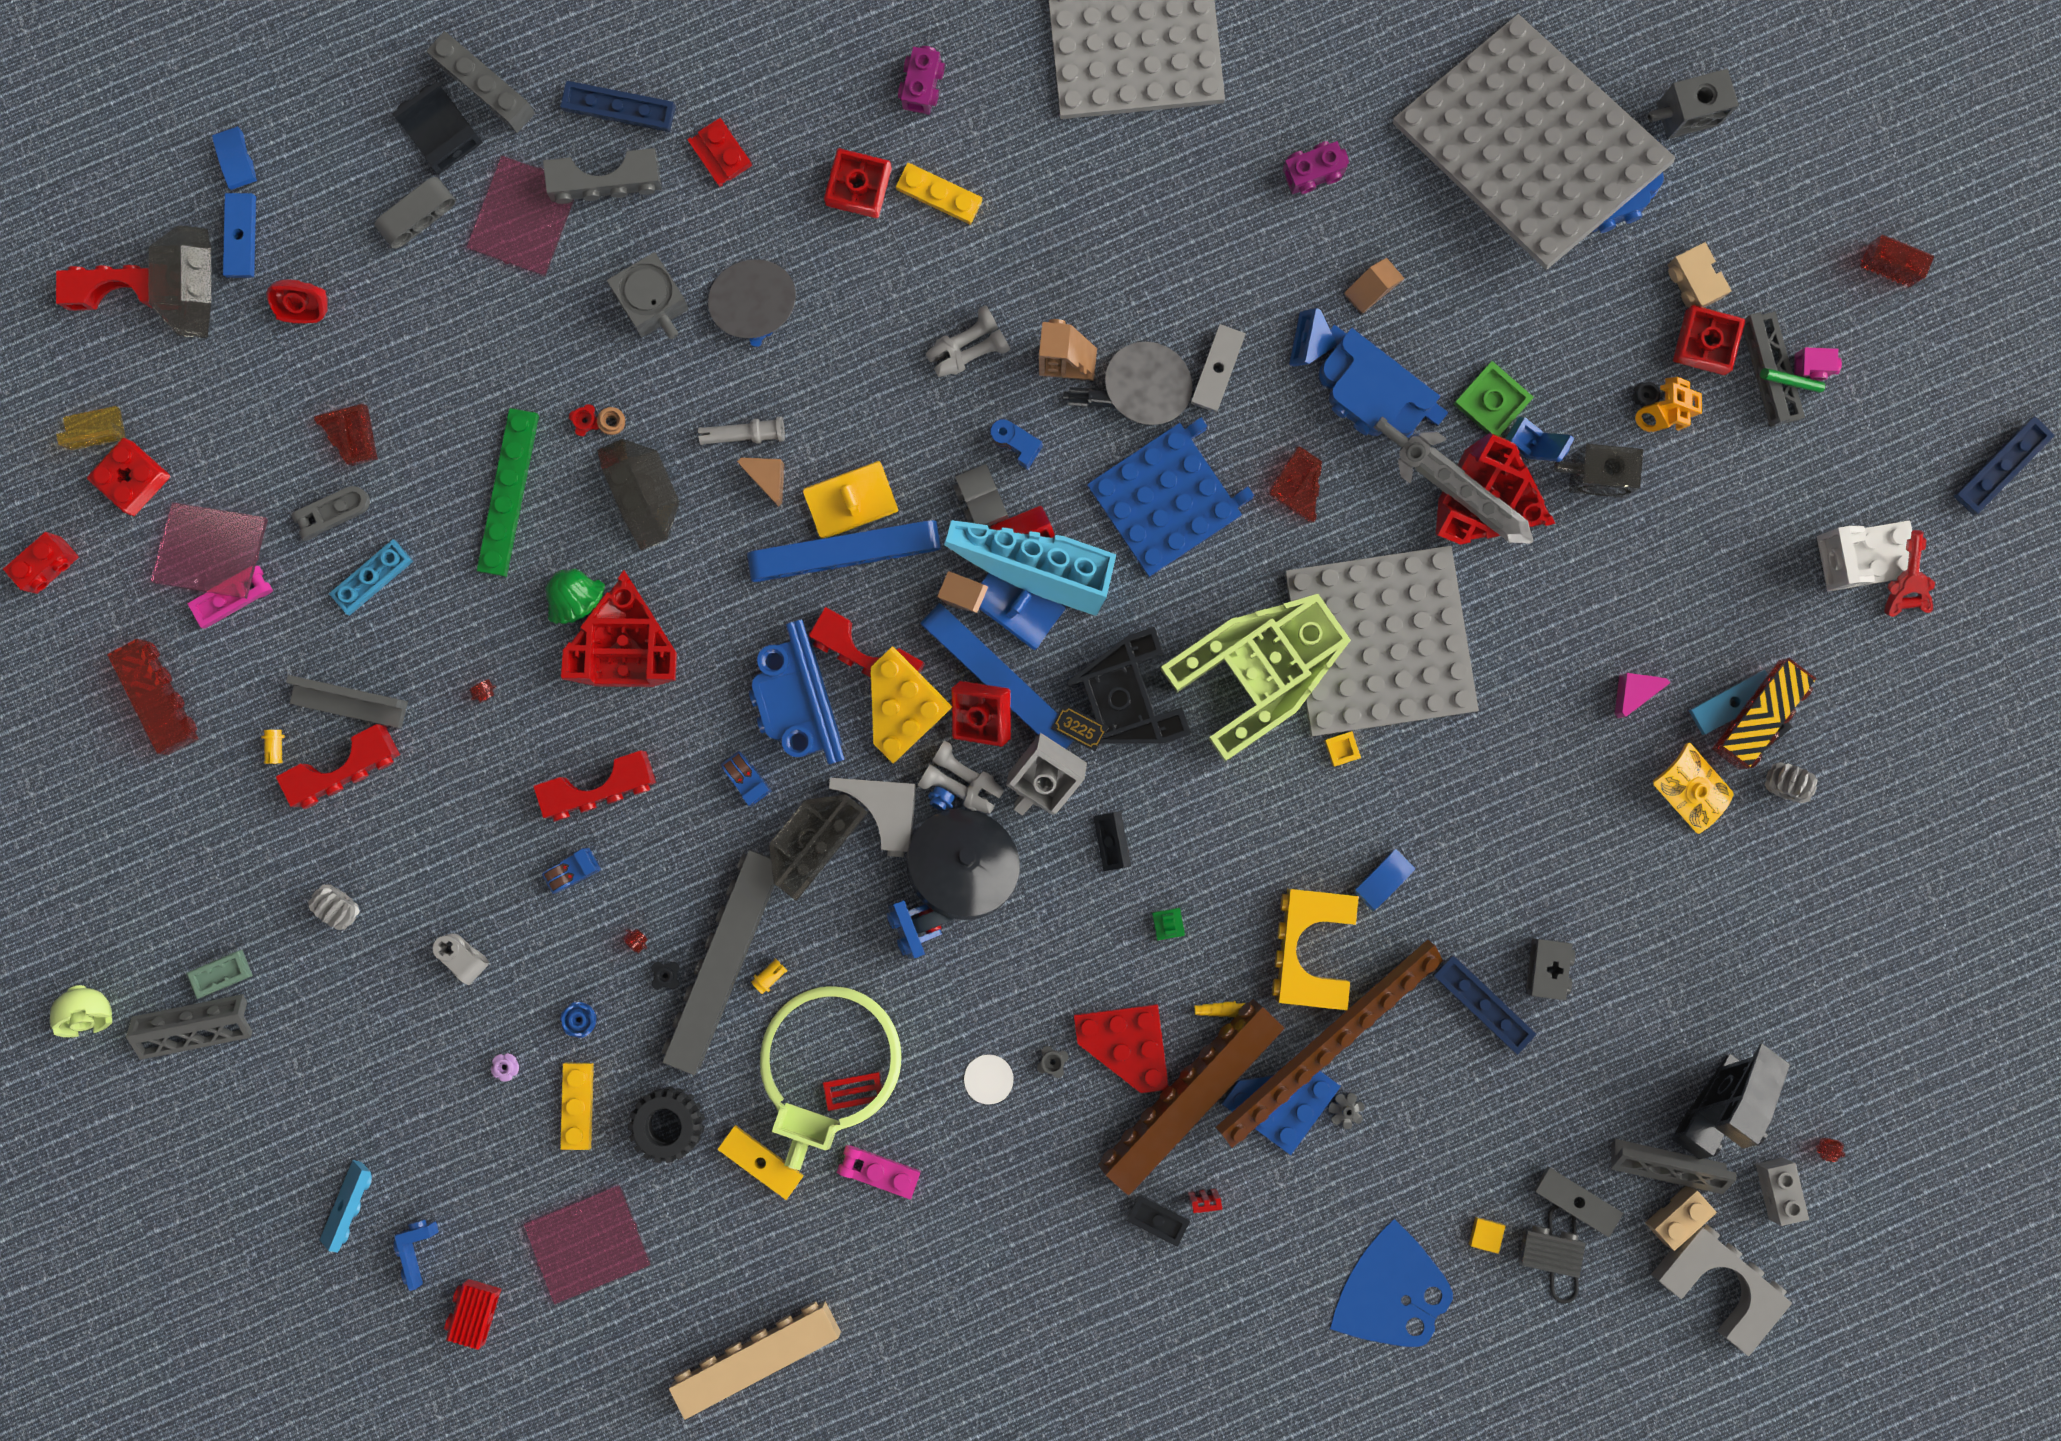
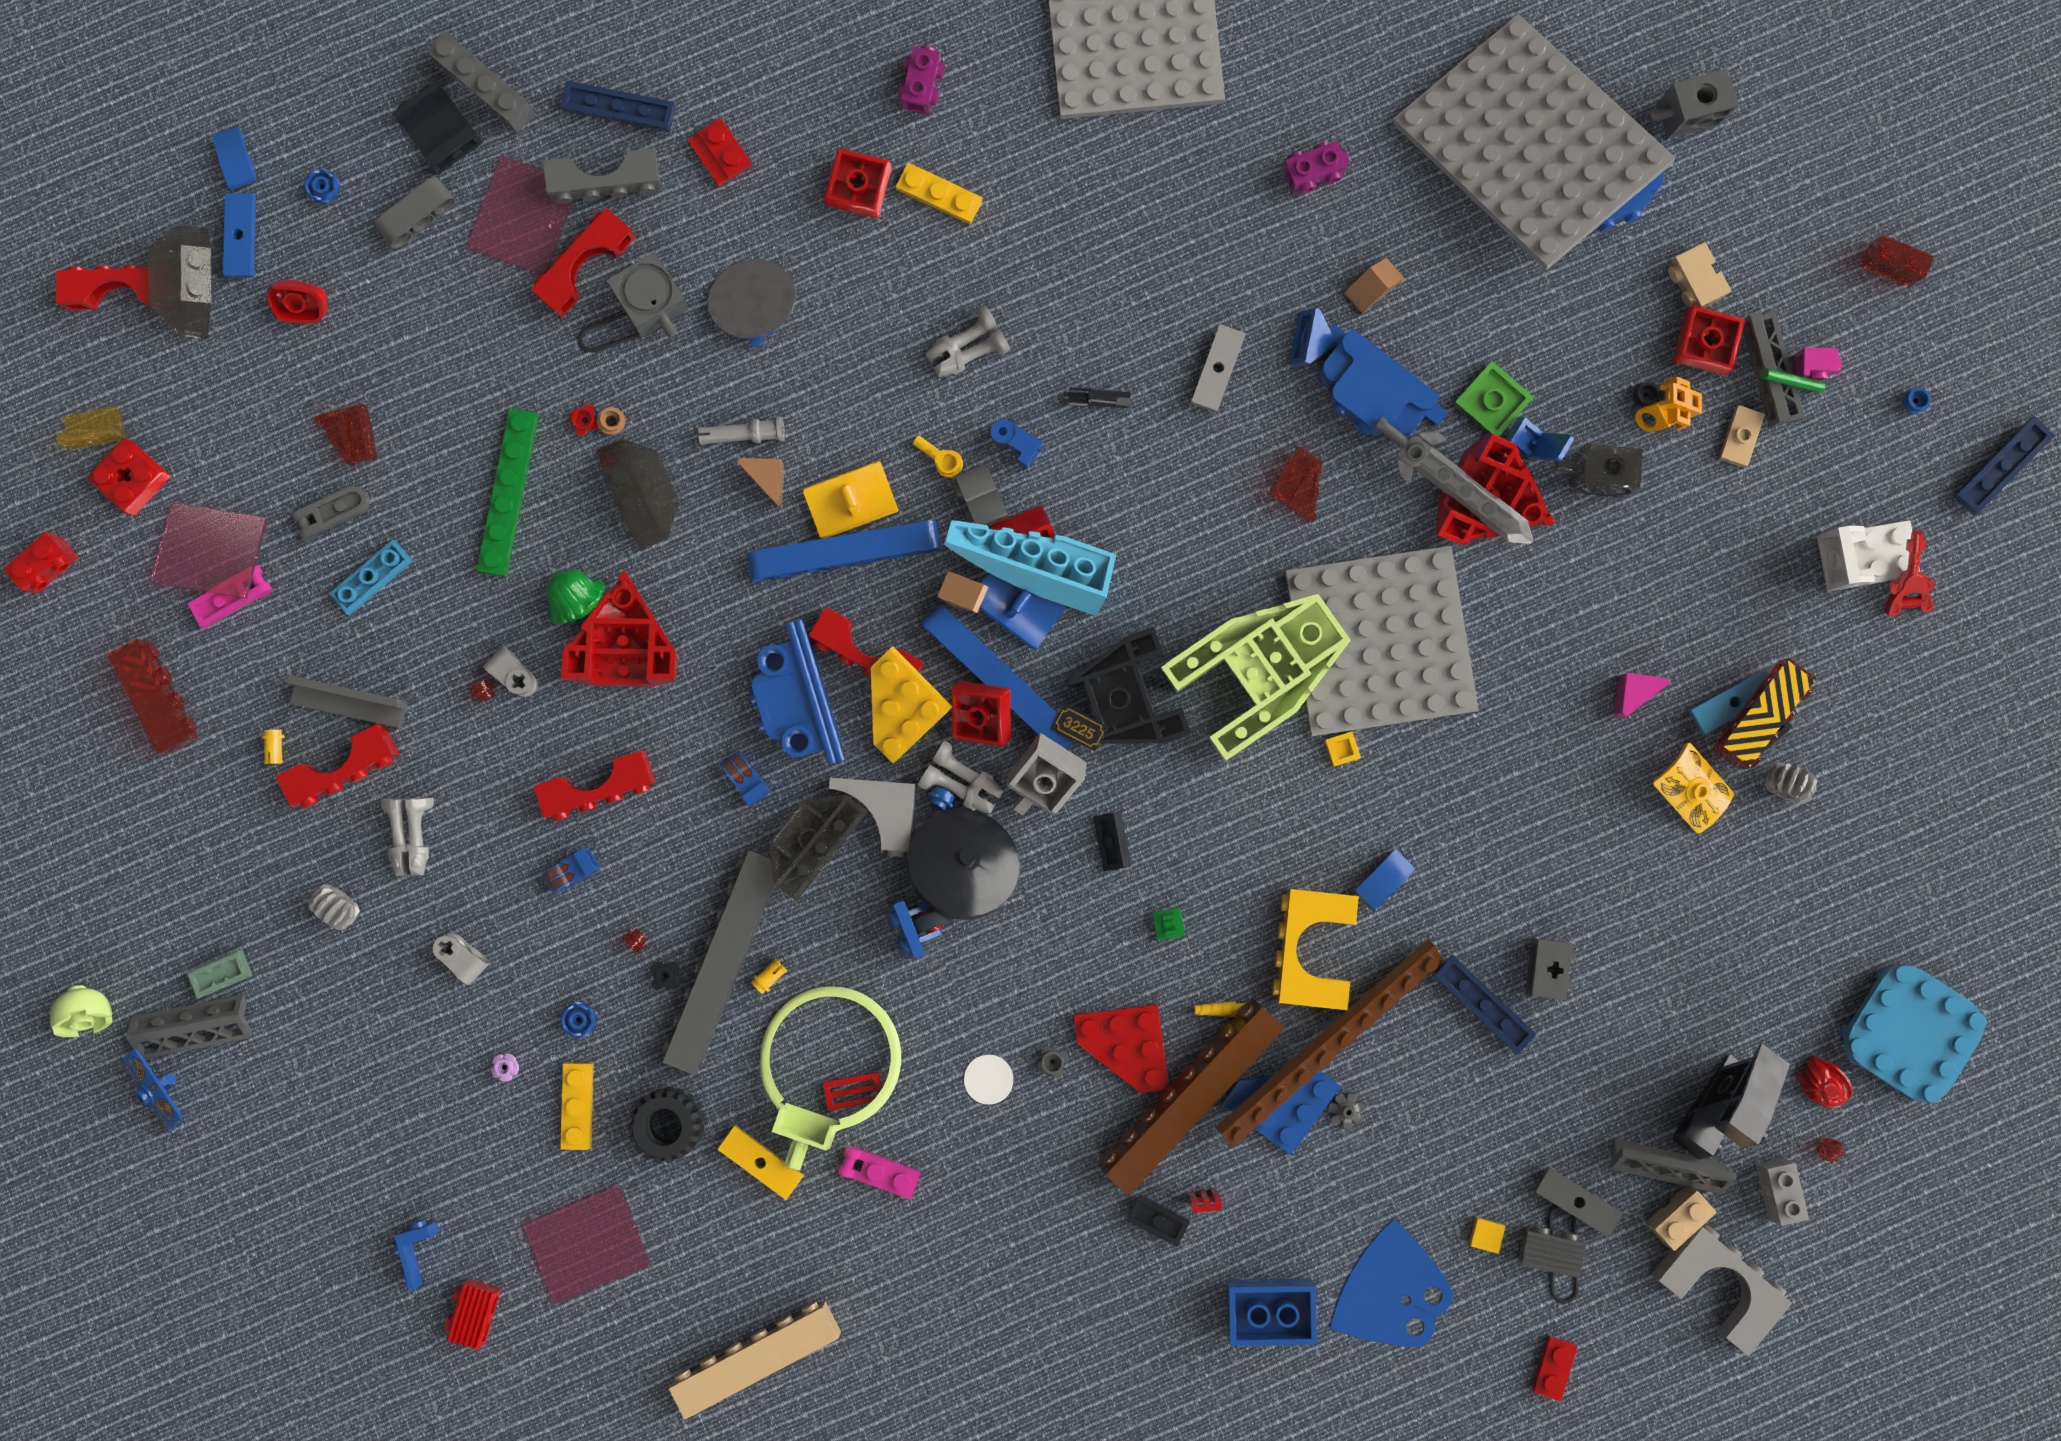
(151, 1090): none -> blue shield
(318, 178): none -> blue plate
(346, 1206): dark azure tile -> none
(415, 848): none -> light grey piece
(508, 670): none -> light grey piece
(603, 236): none -> red arch
(609, 344): none -> black piece
(947, 461): none -> yellow plate
(1065, 352): medium nougat wedge -> none
(1148, 383): flat silver sticker -> none
(1166, 498): blue plate -> none
(1271, 1312): none -> blue brick
(1554, 1367): none -> red plate
(1741, 436): none -> tan plate
(1825, 1083): none -> red hat
(1913, 1033): none -> dark azure plate
(1922, 397): none -> blue plate

